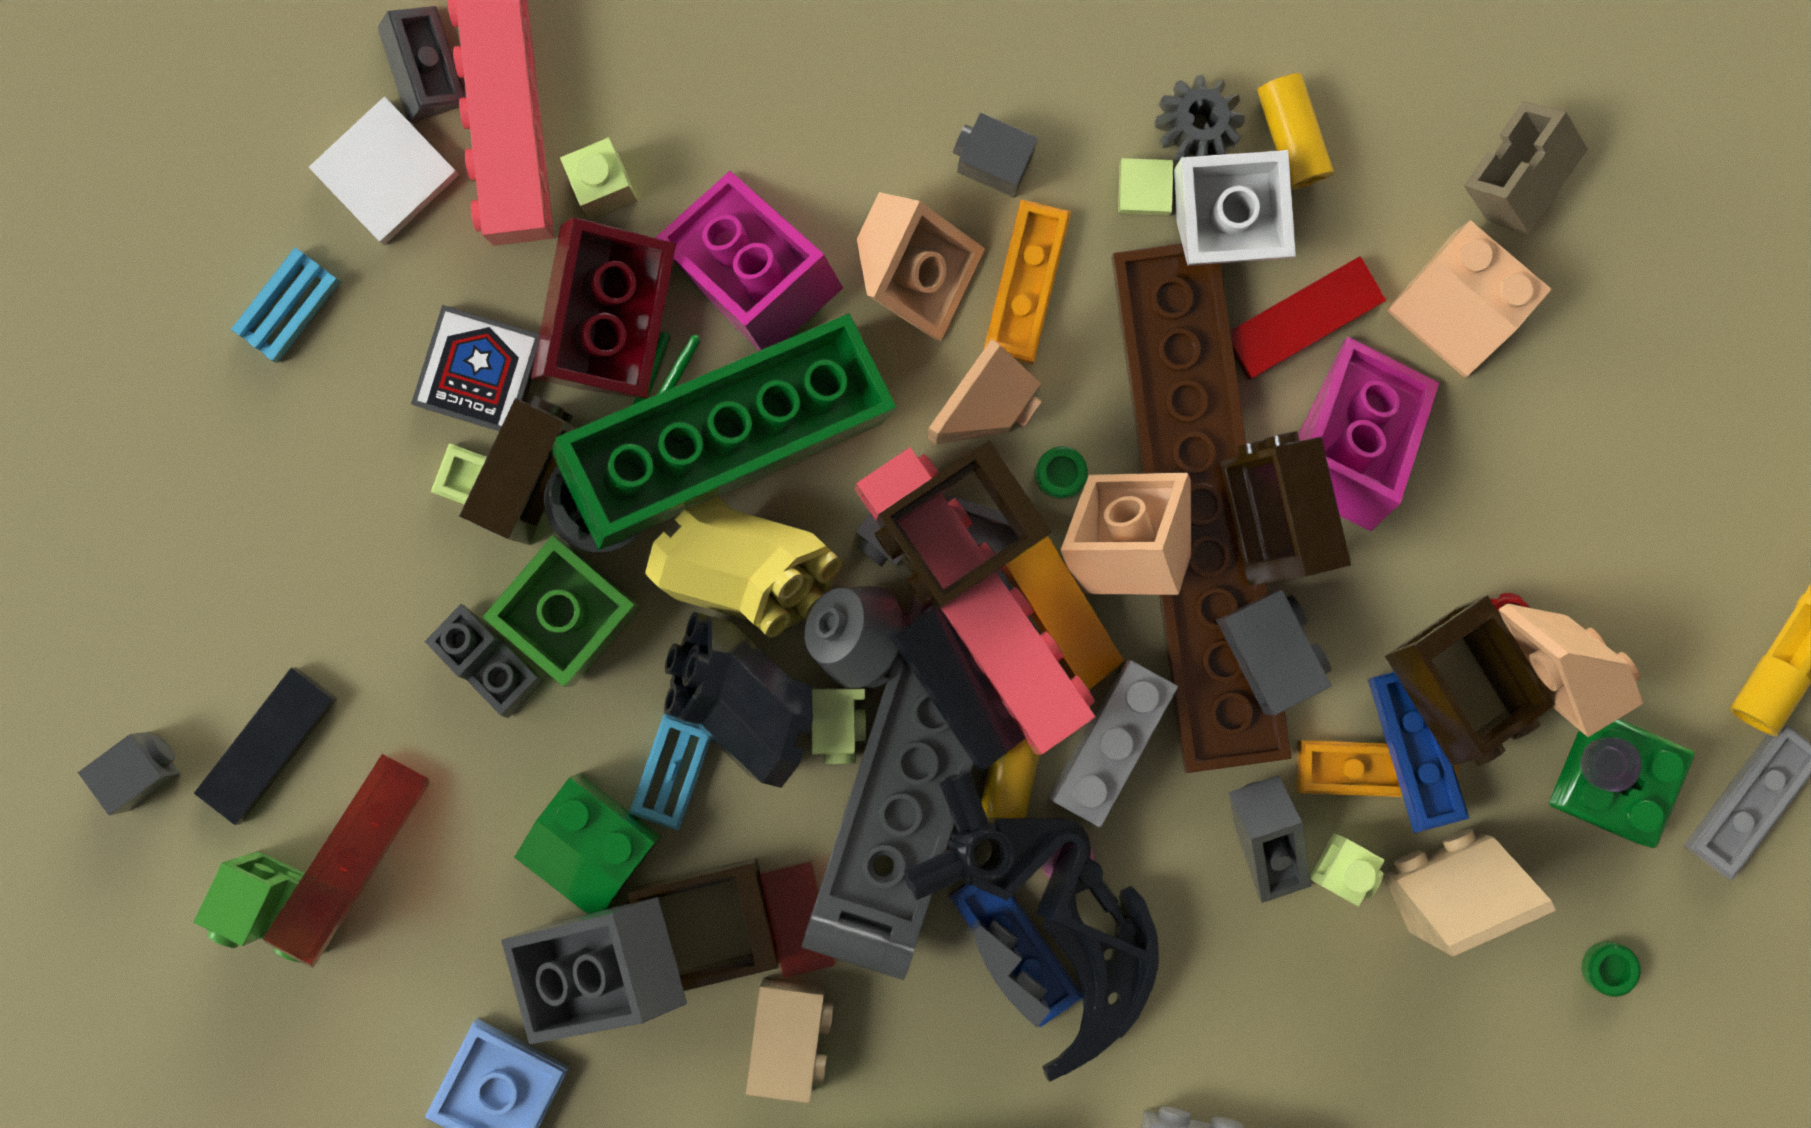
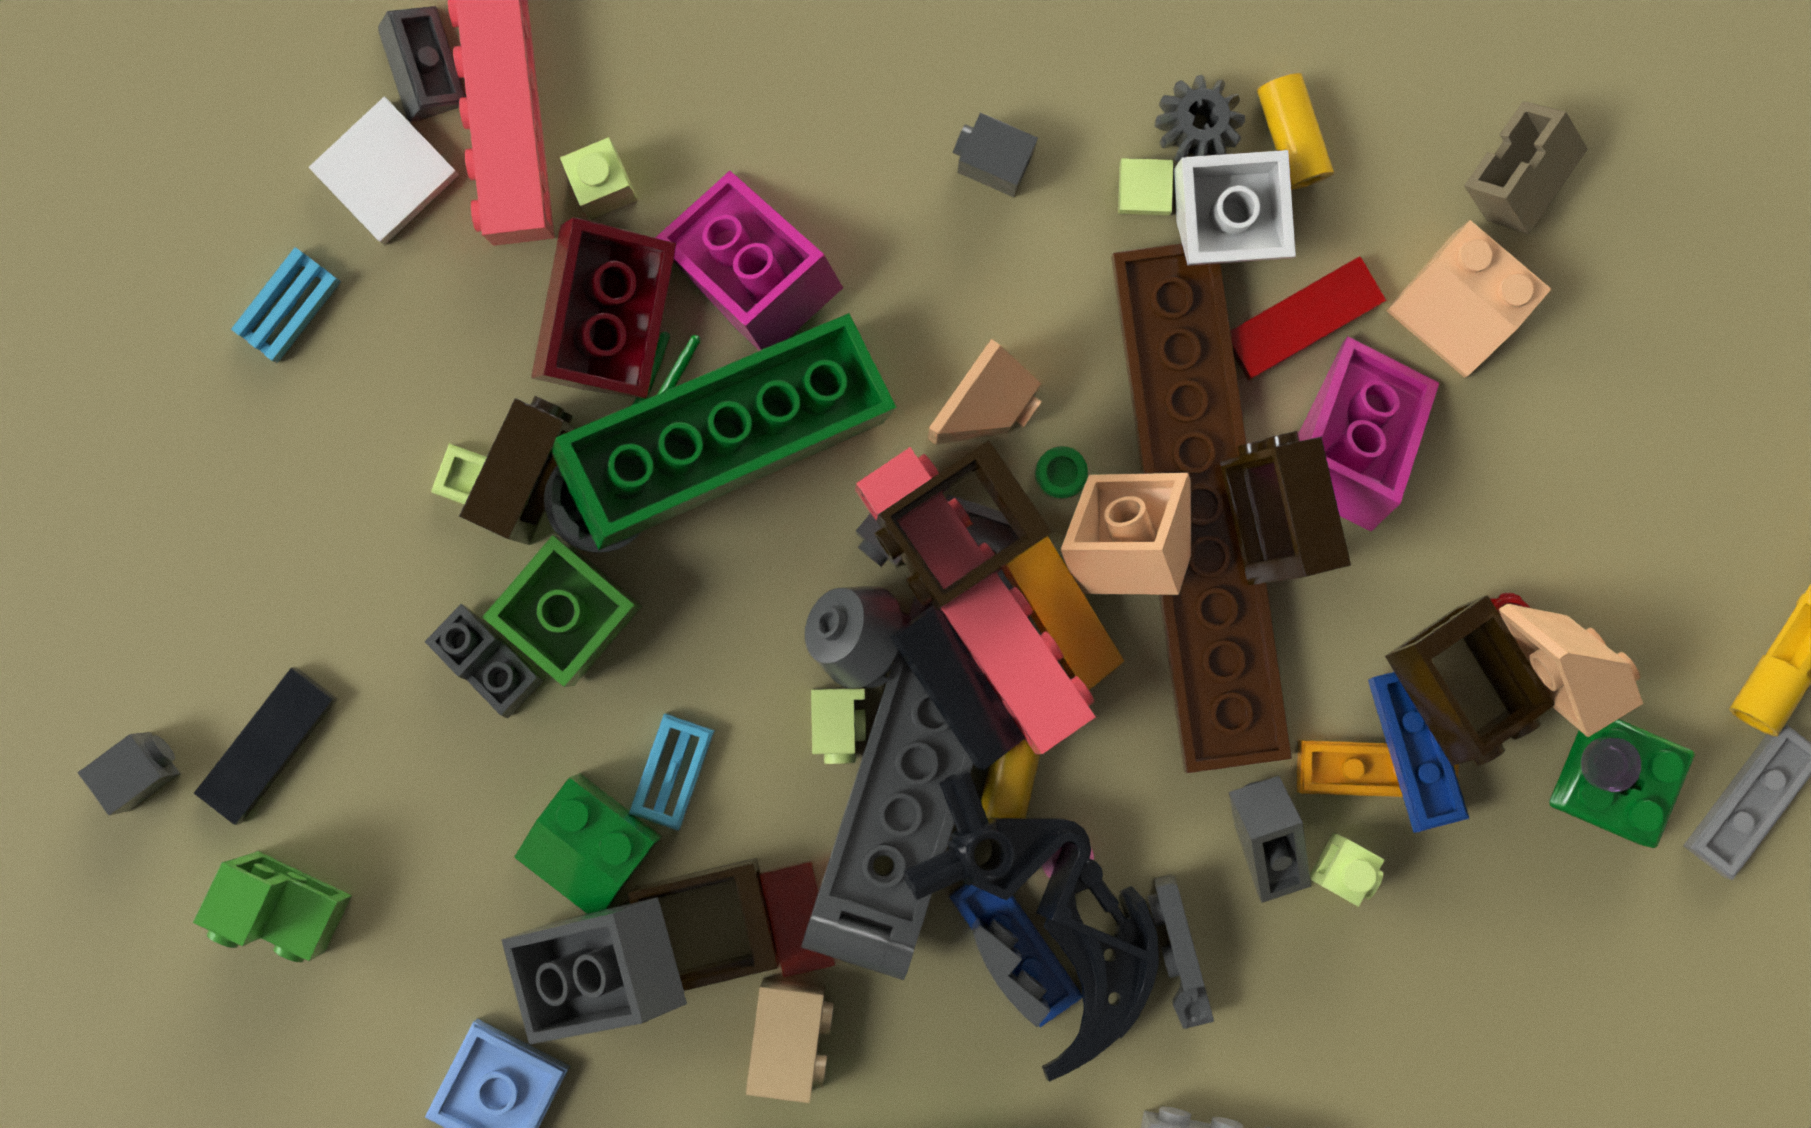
(346, 861): clear red tile -> none
(475, 368): tile -> none
(738, 698): black brick -> none
(743, 566): light yellow brick -> none
(916, 262): light nougat slope -> none
(1028, 279): light orange tile -> none
(1112, 742): light grey brick -> none
(1180, 956): none -> dark grey hinge
(1275, 651): dark grey brick -> none
(1465, 893): tan slope -> none
(1611, 968): green tile -> none

